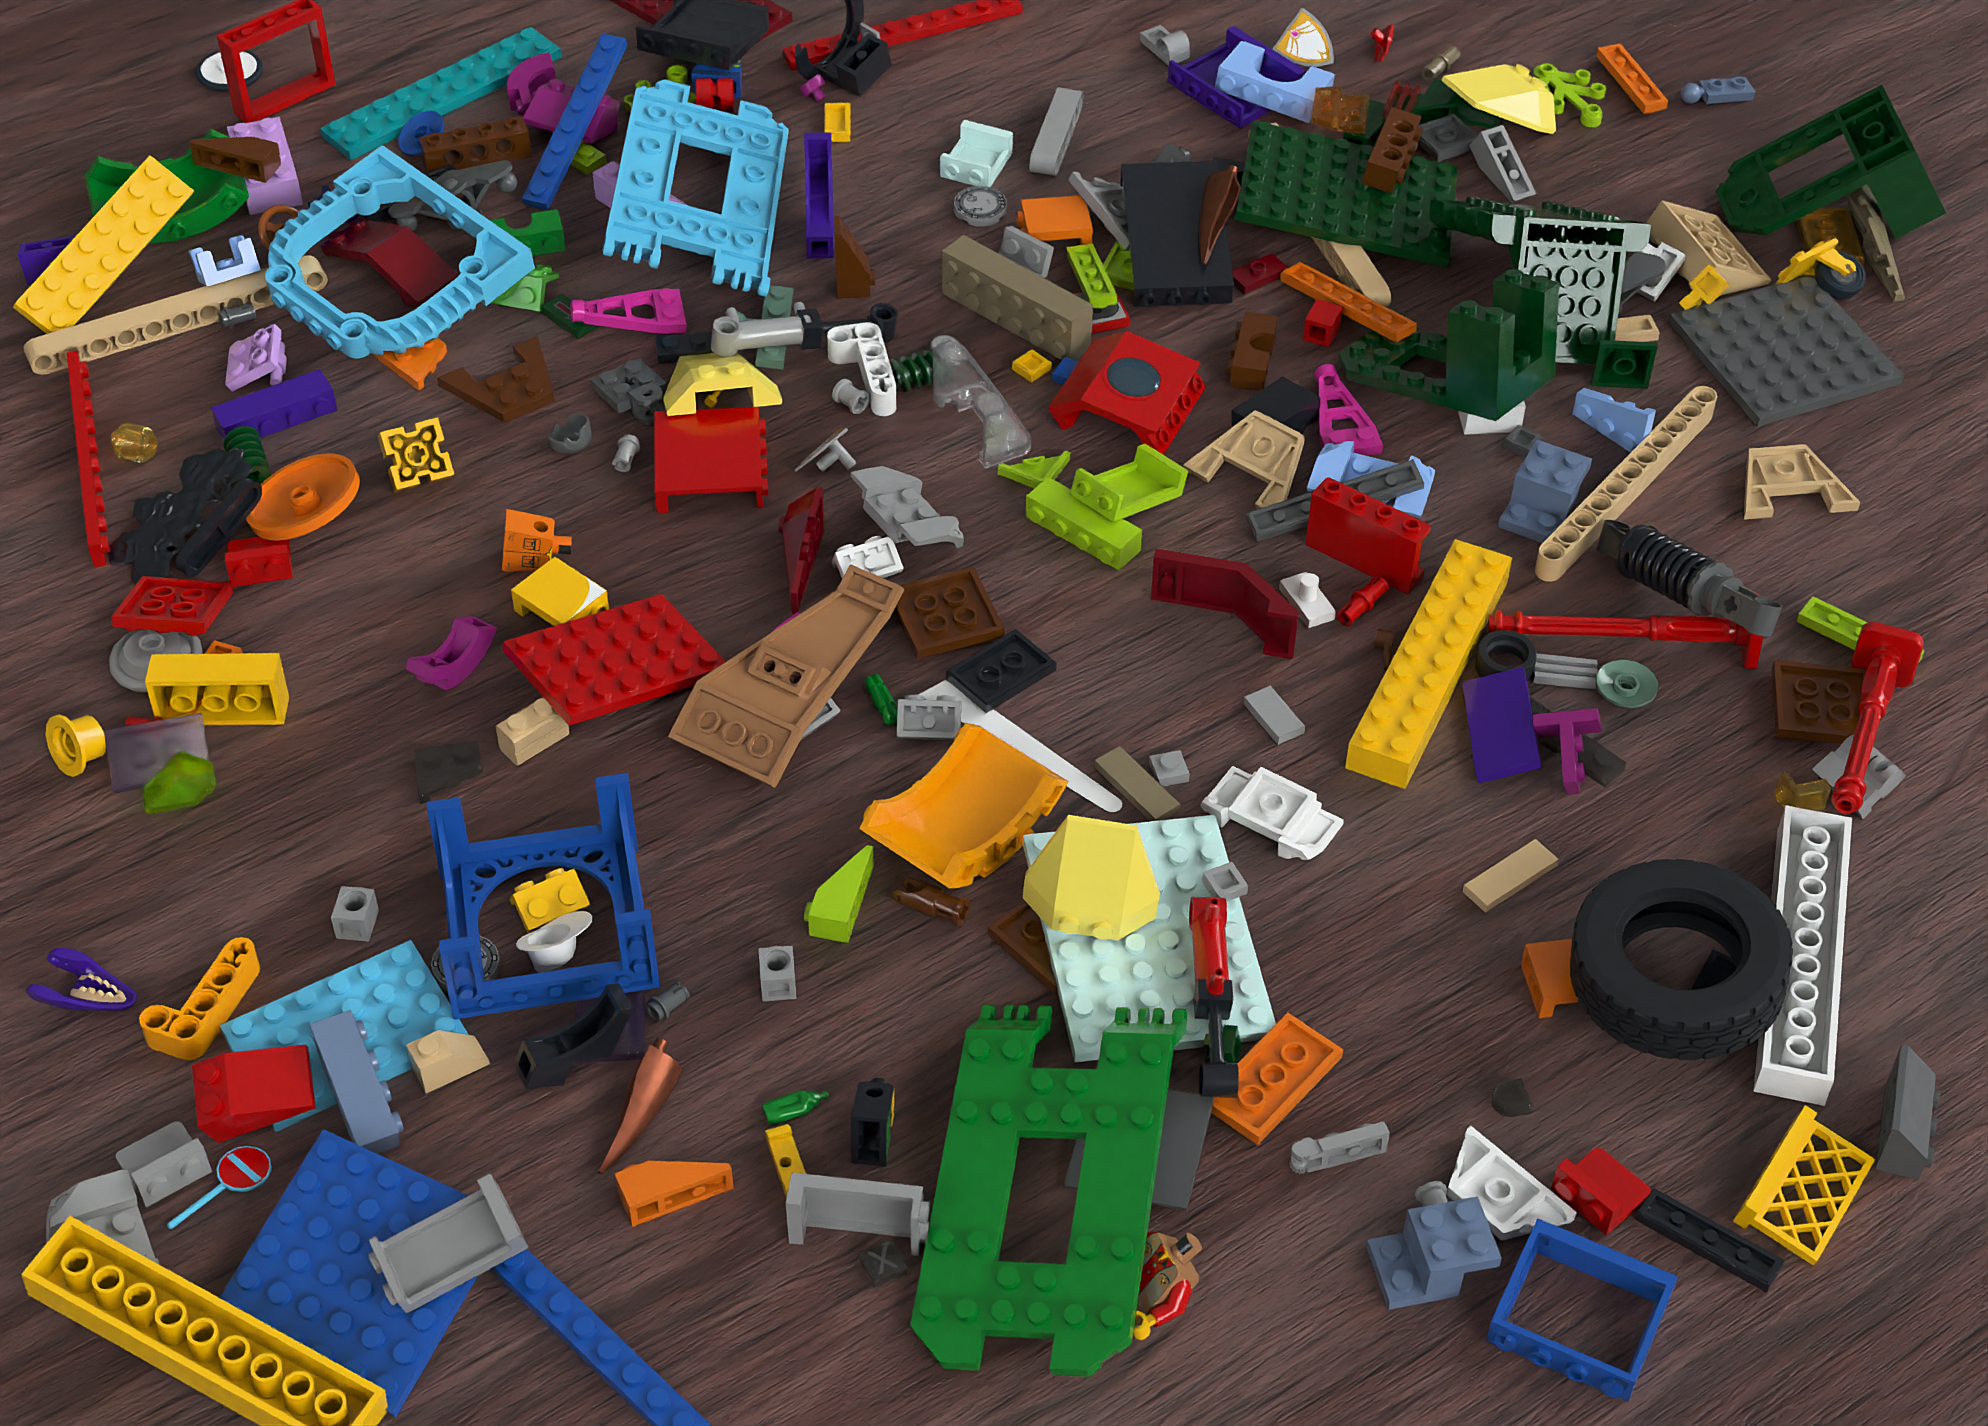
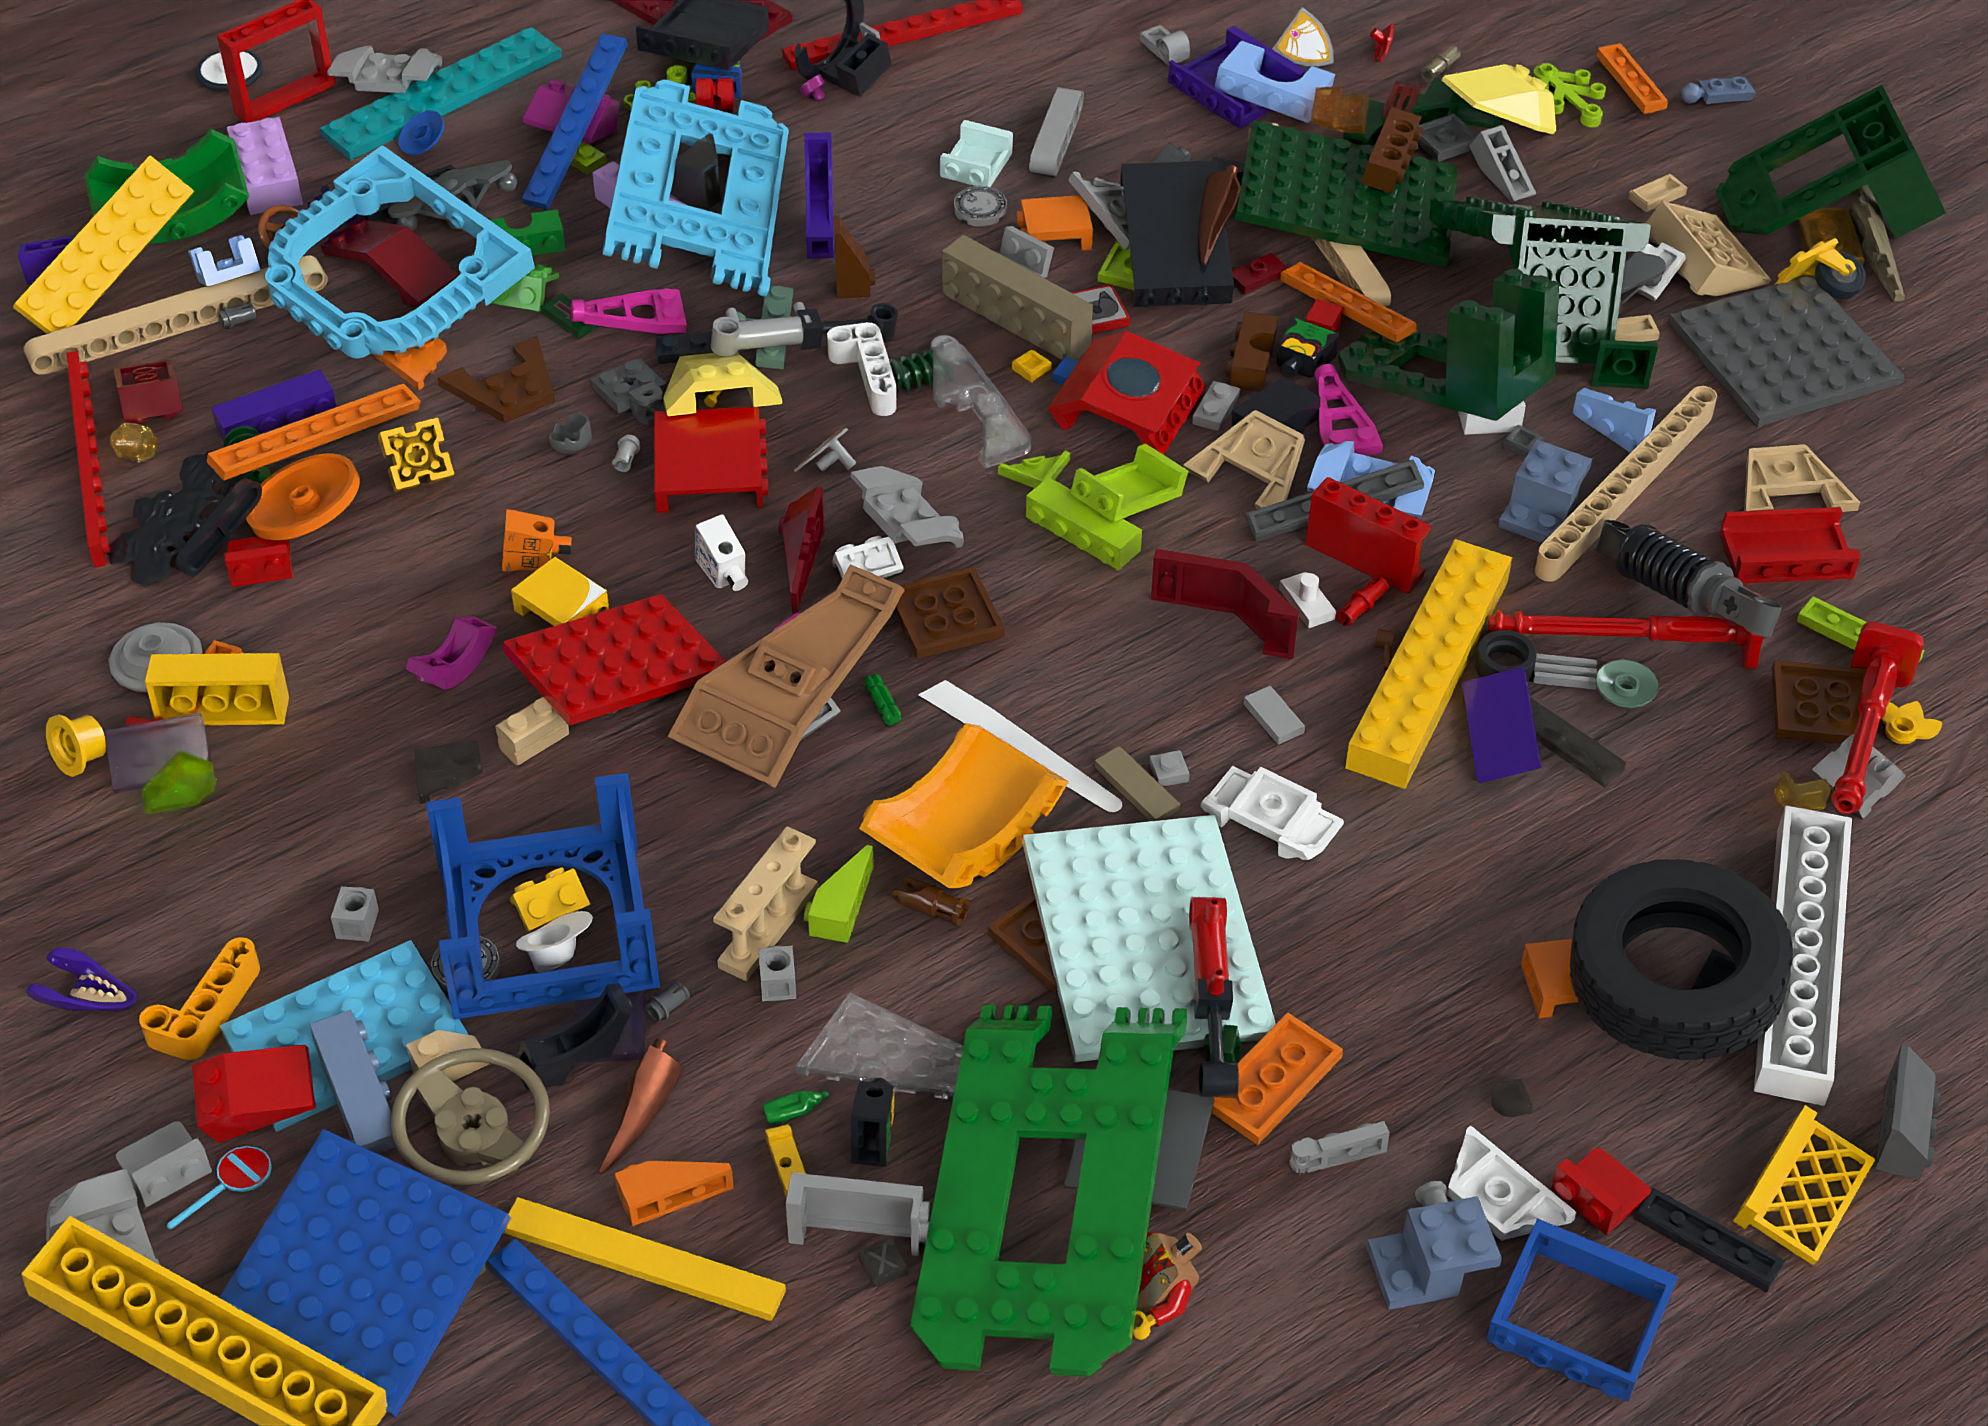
(148, 391): none -> dark red slope
(172, 605): red plate -> none
(239, 156): reddish brown slope -> none
(255, 358): lavender plate -> none
(312, 431): none -> orange plate
(384, 72): none -> light grey piece
(448, 1247): light grey panel -> none
(460, 1111): none -> dark tan piece
(477, 145): reddish brown brick -> none
(526, 79): magenta arch -> none
(645, 1259): none -> yellow tile
(699, 175): none -> clear smoke slope
(720, 553): none -> white torso
(766, 903): none -> tan fence
(837, 121): yellow tile -> none
(846, 393): light grey bush -> none
(875, 1043): none -> clear wing
(928, 718): light grey bracket -> none
(1001, 670): black tile -> none
(1091, 275): lime plate -> none
(1093, 880): light yellow wedge -> none
(1216, 406): none -> light grey plate
(1225, 882): light grey plate -> none
(1305, 348): none -> black torso
(1510, 875): tan tile -> none
(1569, 727): magenta bracket -> none
(1662, 189): none -> tan tile
(1706, 287): yellow plate -> none
(1787, 545): none -> red panel
(1908, 723): none -> yellow plate

